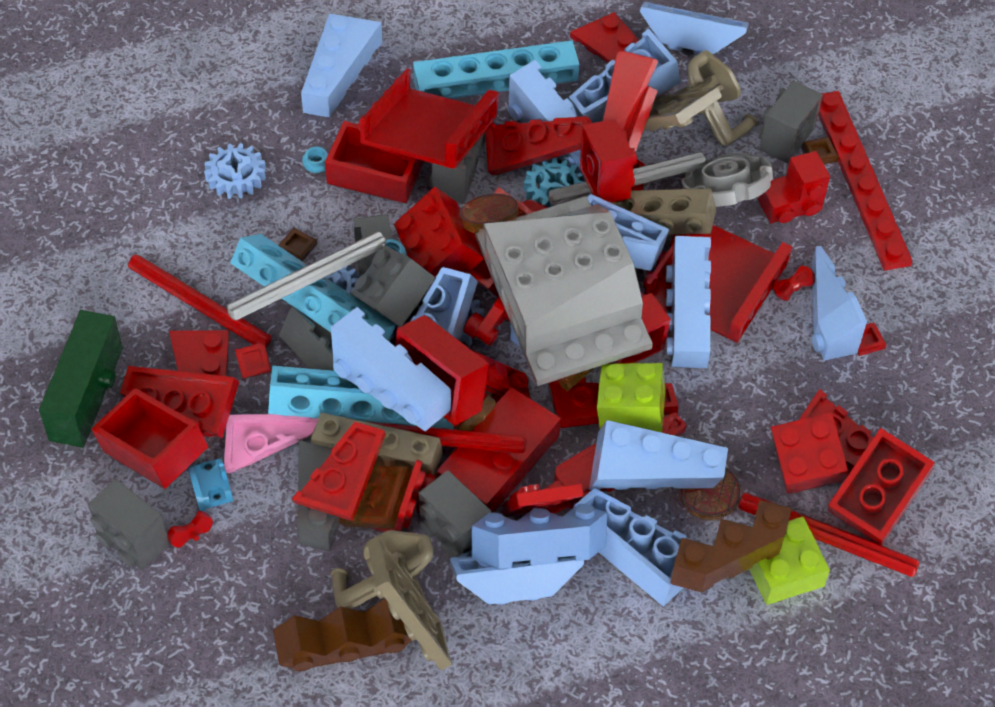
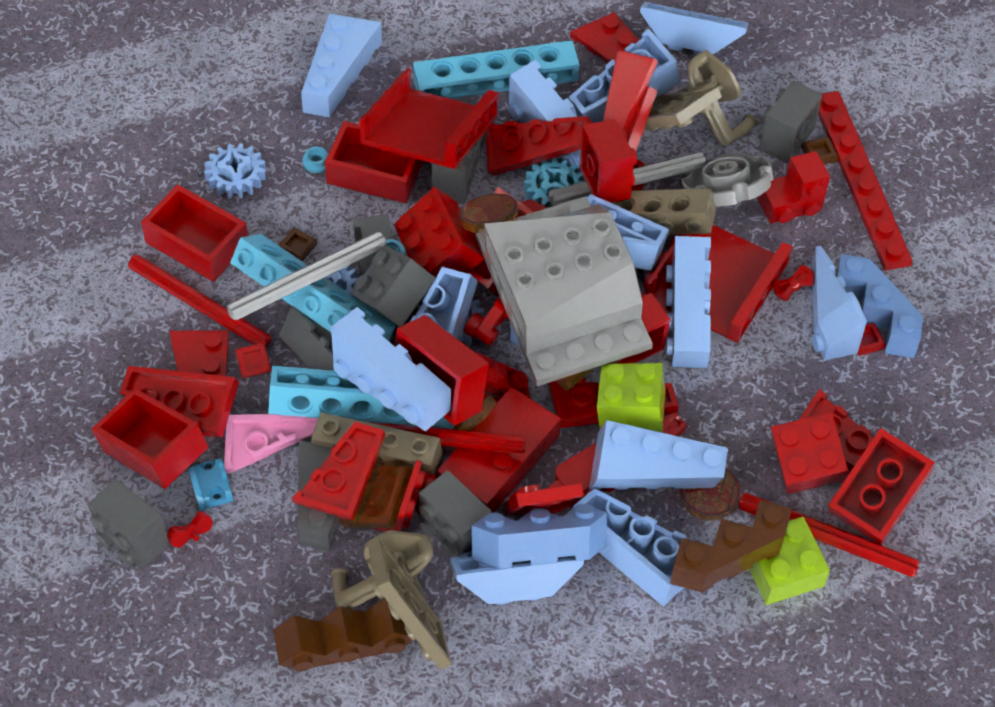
(81, 378): dark green brick -> none
(194, 232): none -> red piece
(882, 304): none -> medium blue brick

